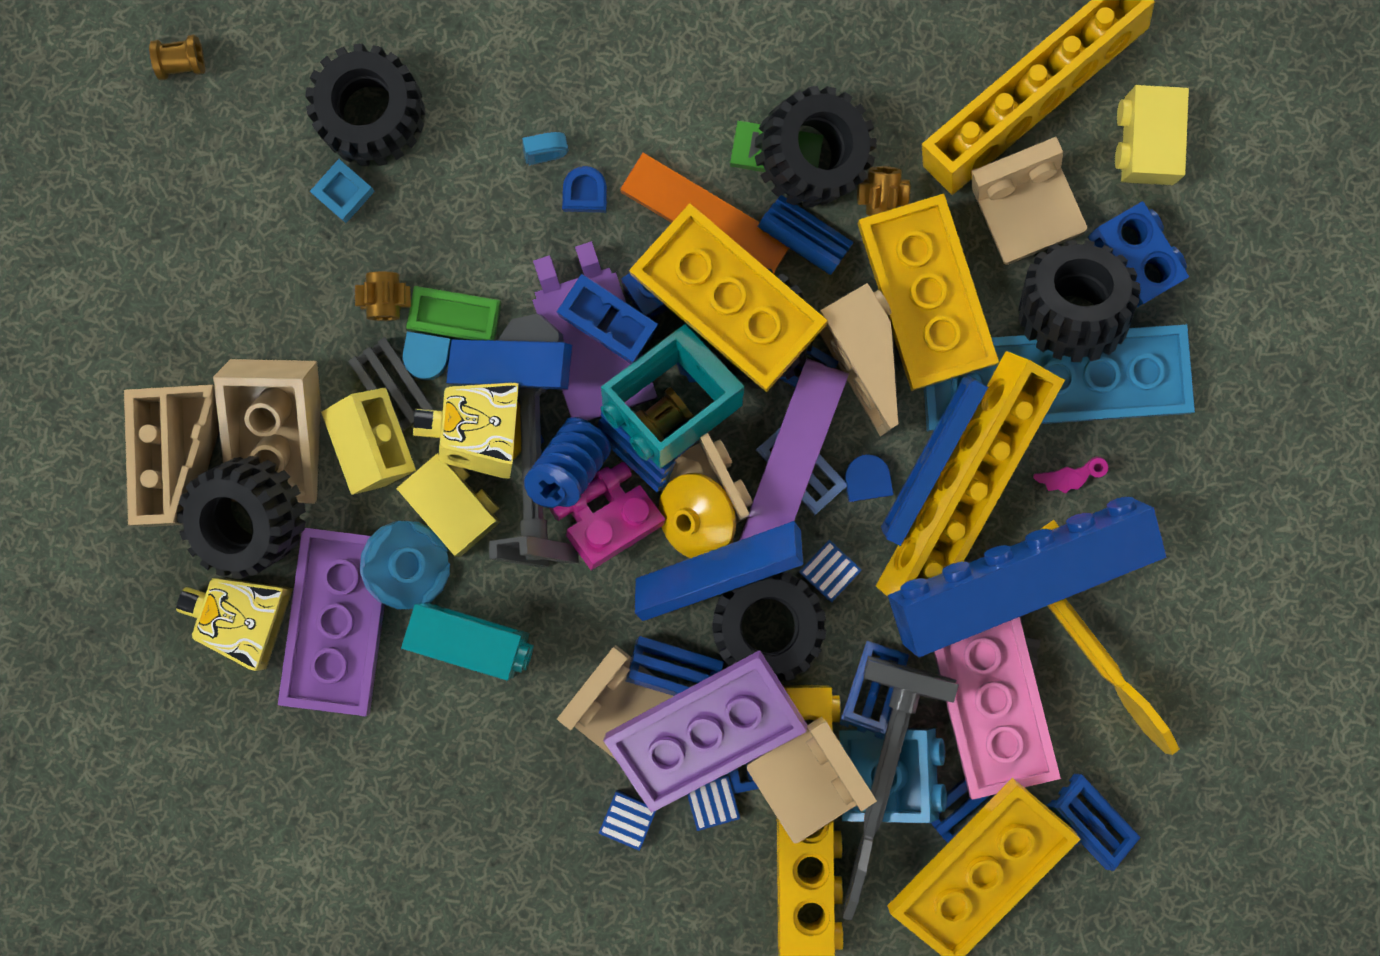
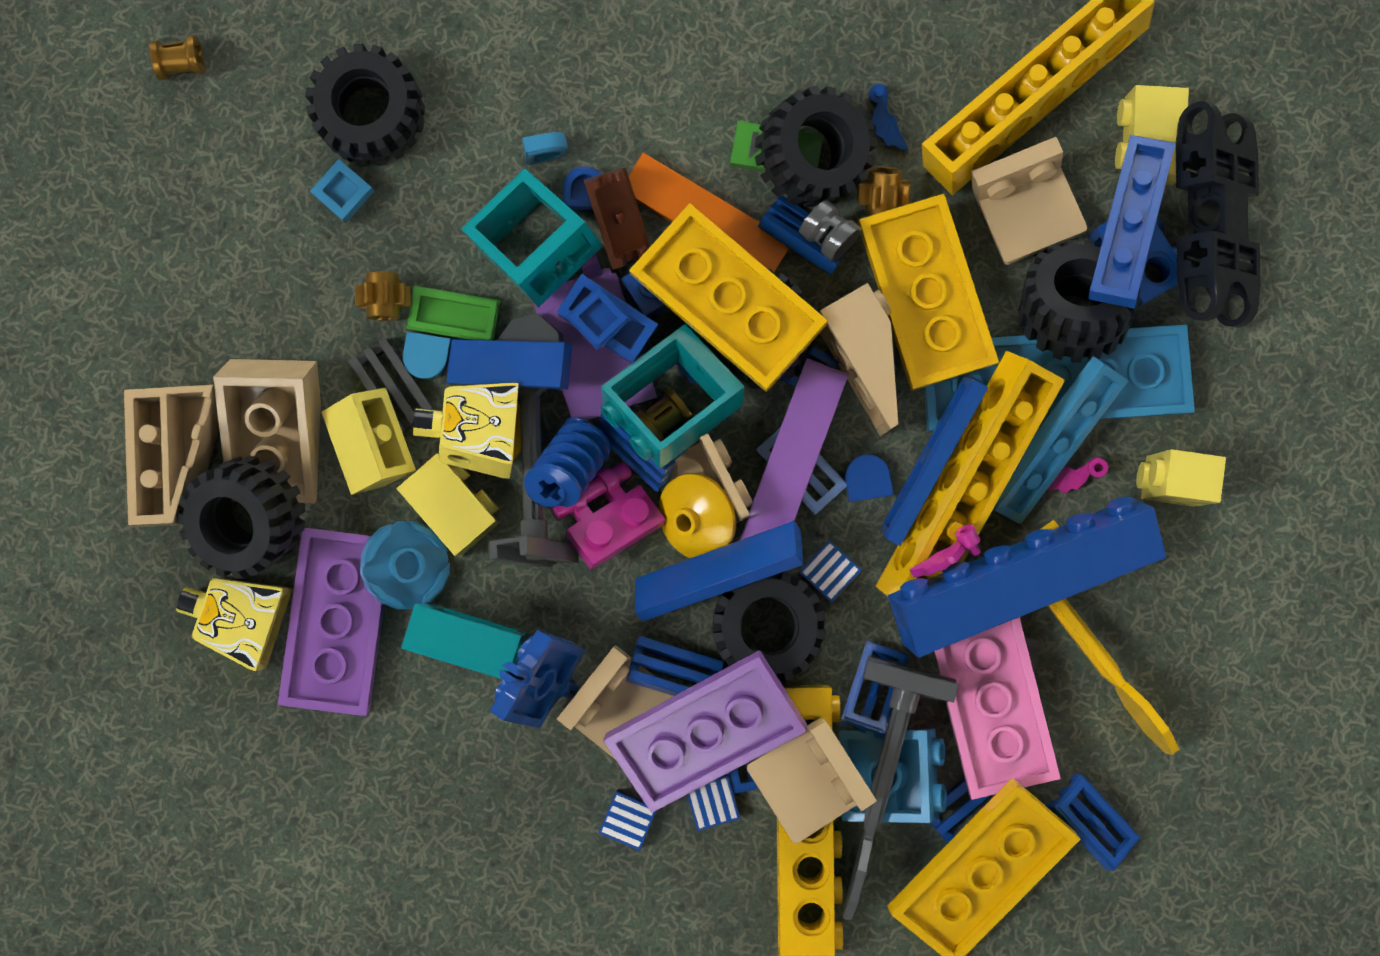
(537, 679): none -> blue plate
(538, 274): none -> teal window
(598, 318): none -> blue tile
(617, 216): none -> copper hinge
(830, 230): none -> dark grey wheel
(885, 123): none -> blue piece
(966, 539): none -> dark pink piece
(1060, 437): none -> dark azure plate
(1132, 221): none -> blue plate
(1182, 478): none -> light yellow brick
(1215, 188): none -> black piece

